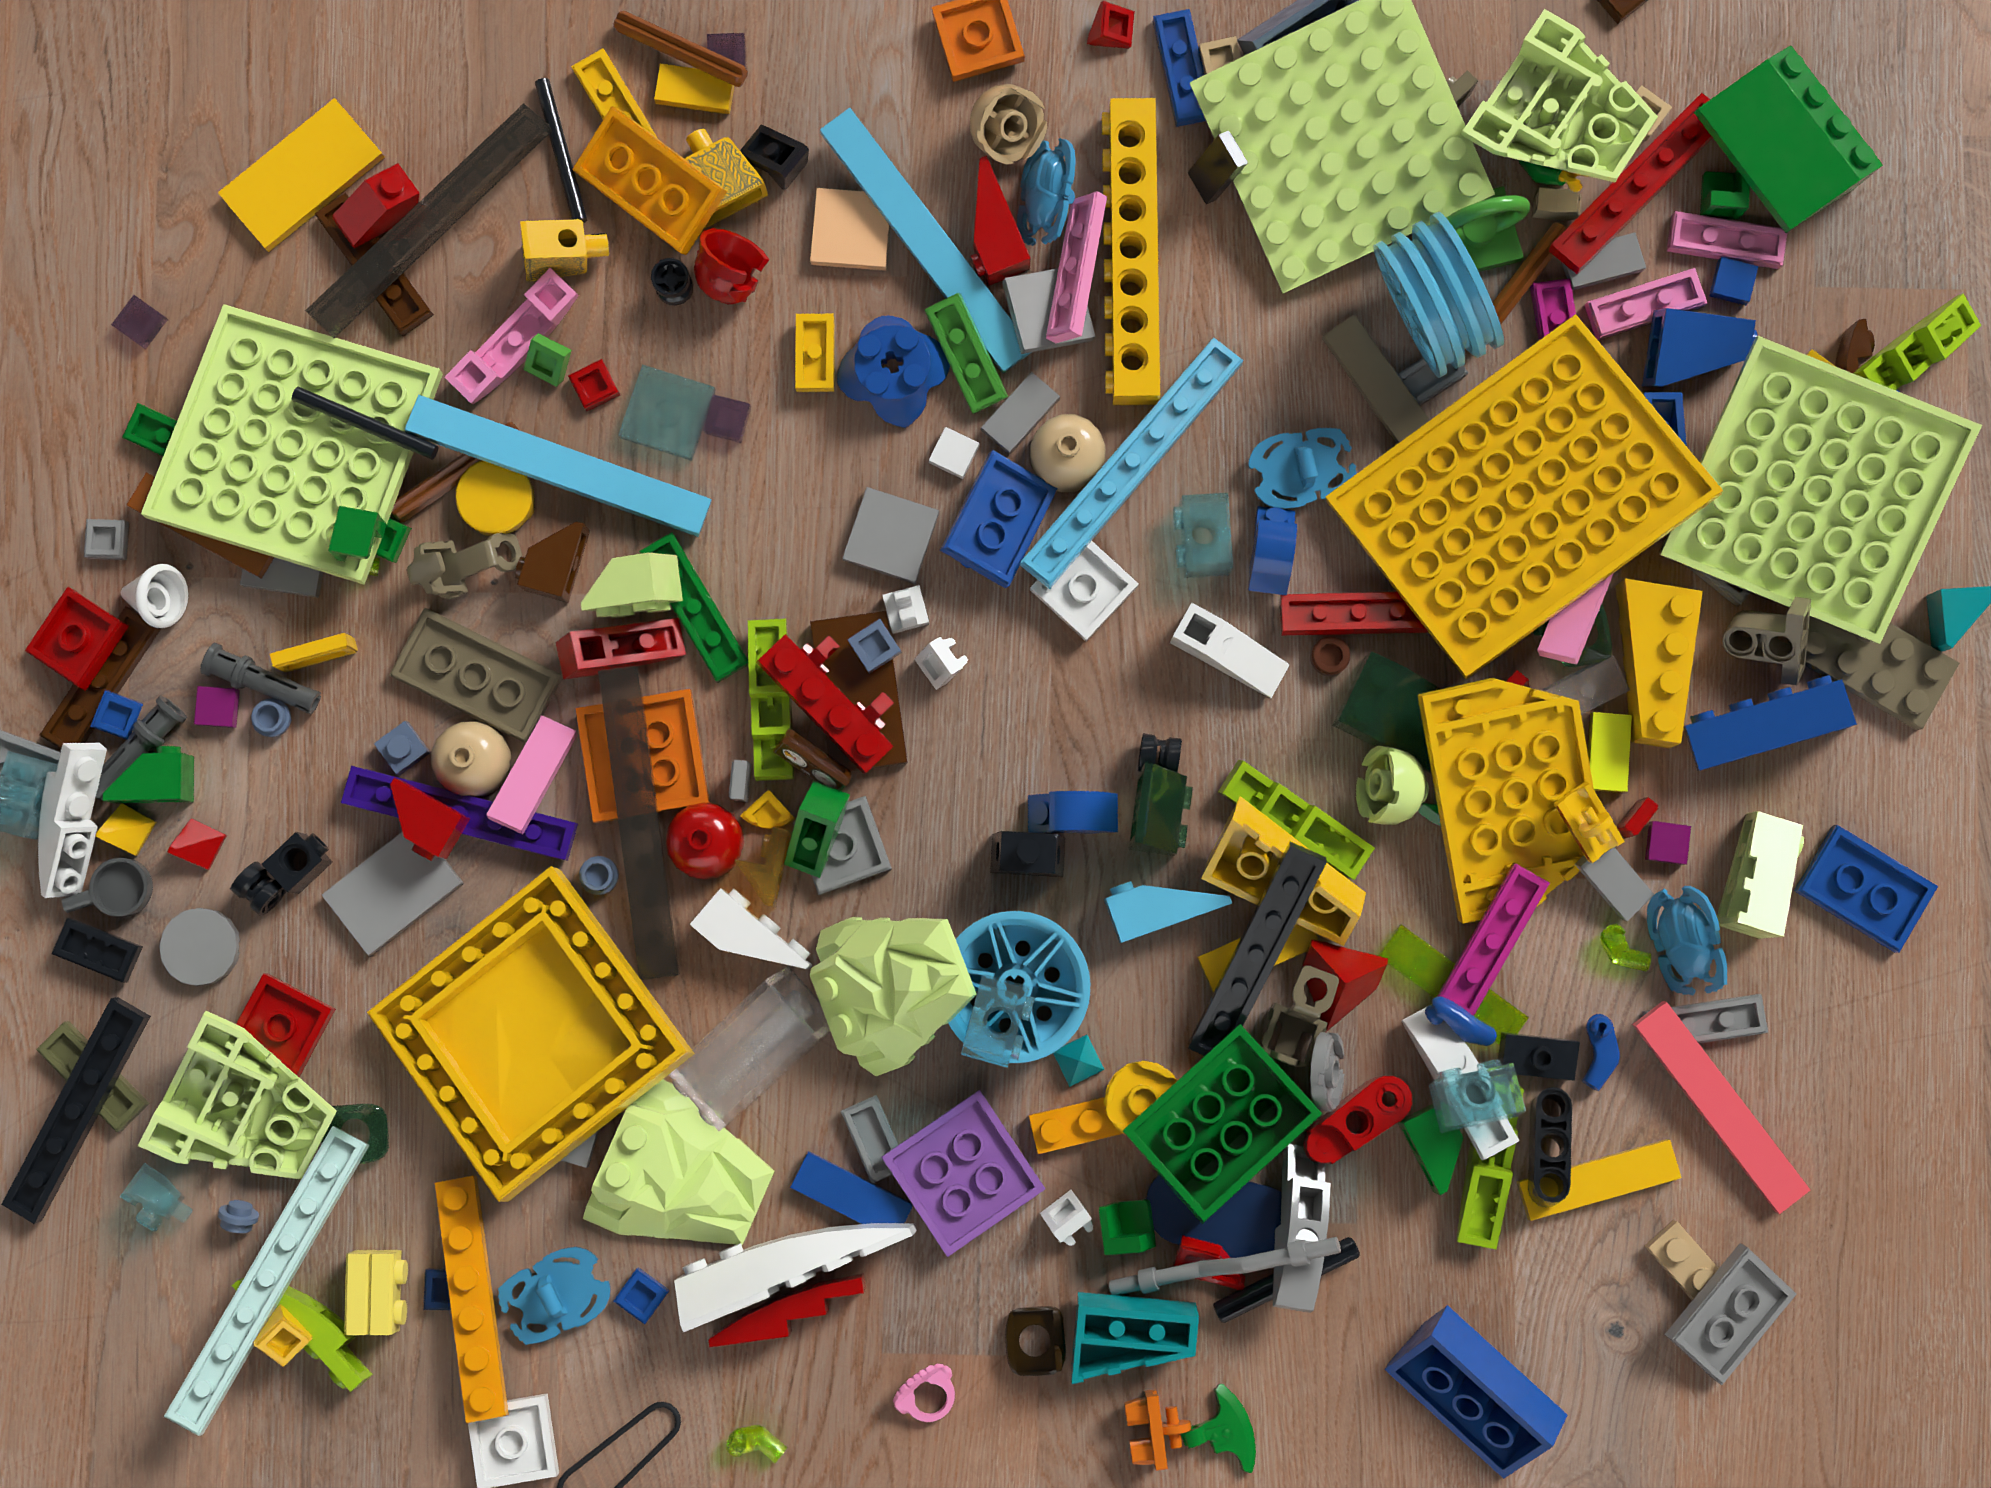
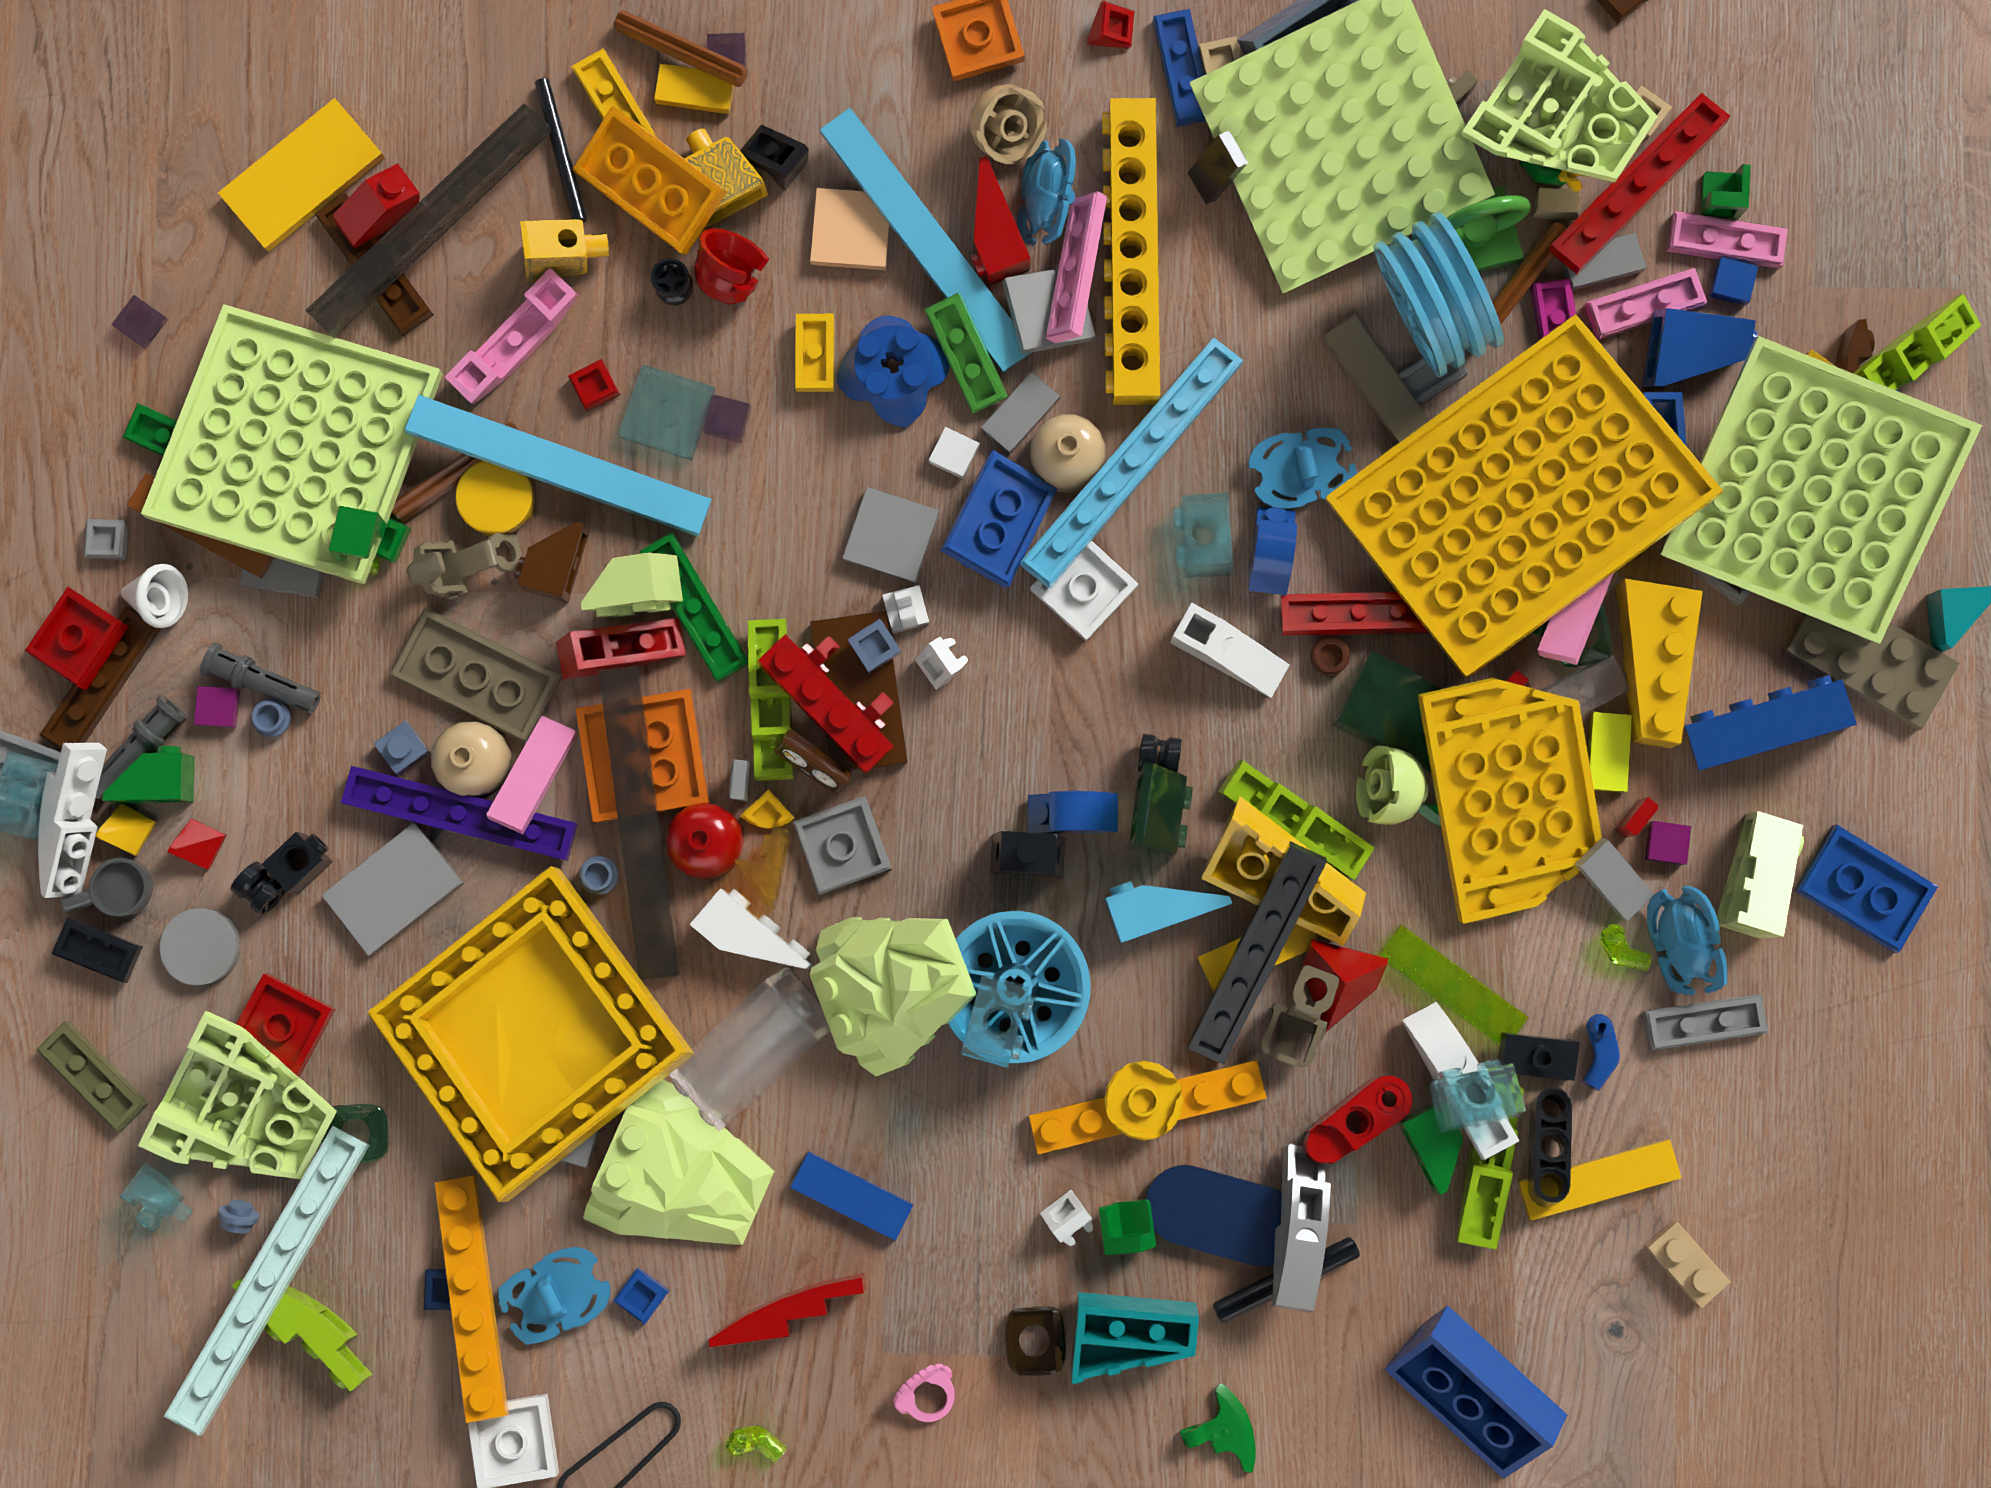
(76, 1110): black plate -> none
(116, 714): blue tile -> none
(282, 1336): yellow slope -> none
(314, 652): yellow tile -> none
(365, 423): black bar -> none
(374, 1292): light yellow brick -> none
(427, 821): red slope -> none
(547, 359): bright green plate -> none
(760, 1270): white wedge -> none
(816, 828): green slope -> none
(870, 1135): light grey tile -> none
(963, 1173): medium lavender plate -> none
(1078, 1060): teal slope -> none
(1152, 1449): orange hips -> none
(1196, 1250): red tile -> none
(1221, 1123): green slope -> none
(1297, 1253): light grey bar -> none
(1326, 1075): light grey tile -> none
(1460, 1021): blue arm -> none
(1494, 938): dark pink tile -> none
(1588, 821): yellow hips -> none
(1721, 1107): coral tile -> none
(1730, 1314): light grey tile -> none
(1764, 643): dark tan tile -> none
(1788, 139): green slope -> none

